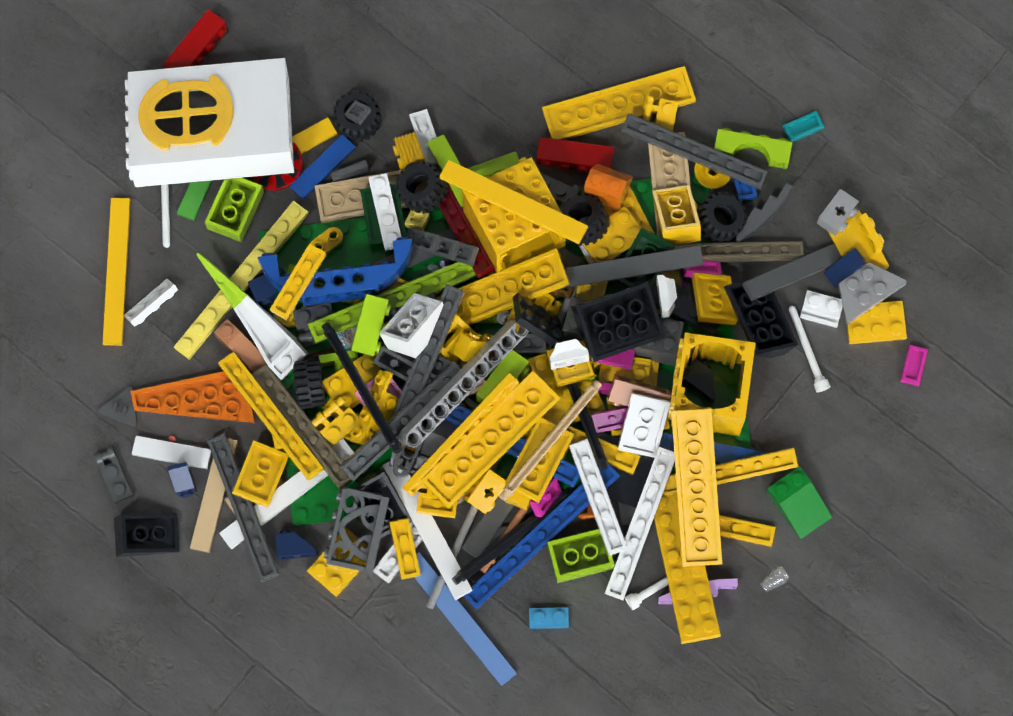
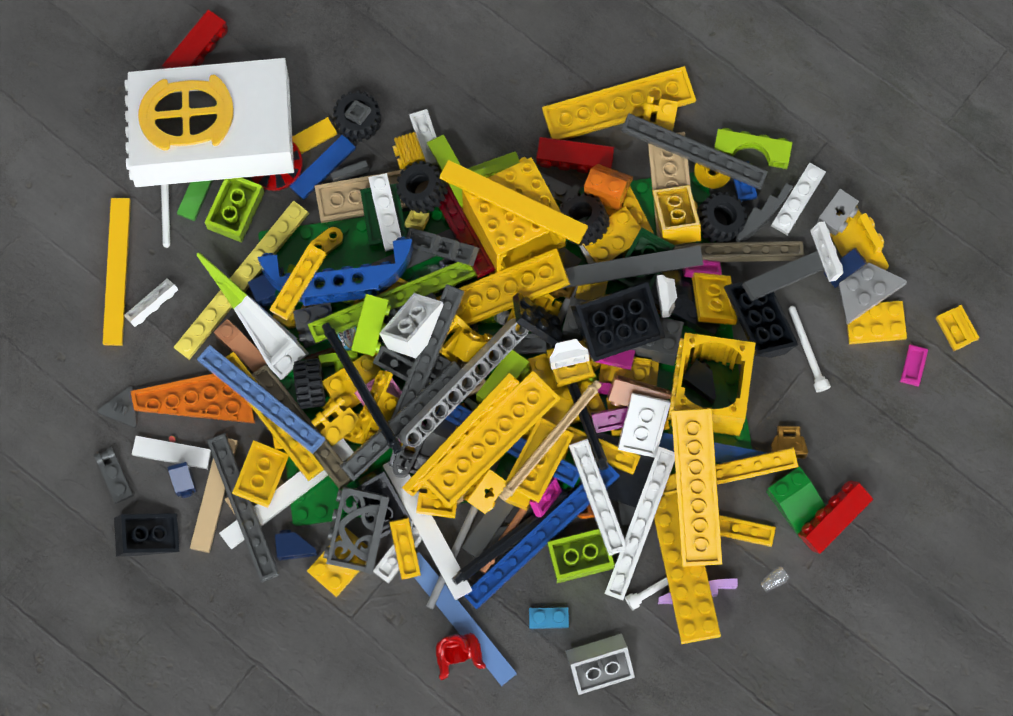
(261, 399): none -> medium blue tile
(456, 650): none -> red hair
(600, 664): none -> light grey slope
(785, 442): none -> pearl gold piece
(798, 199): none -> white plate
(803, 127): teal tile -> none
(821, 309): white plate -> none
(827, 251): none -> white plate
(835, 516): none -> red brick
(957, 328): none -> yellow plate

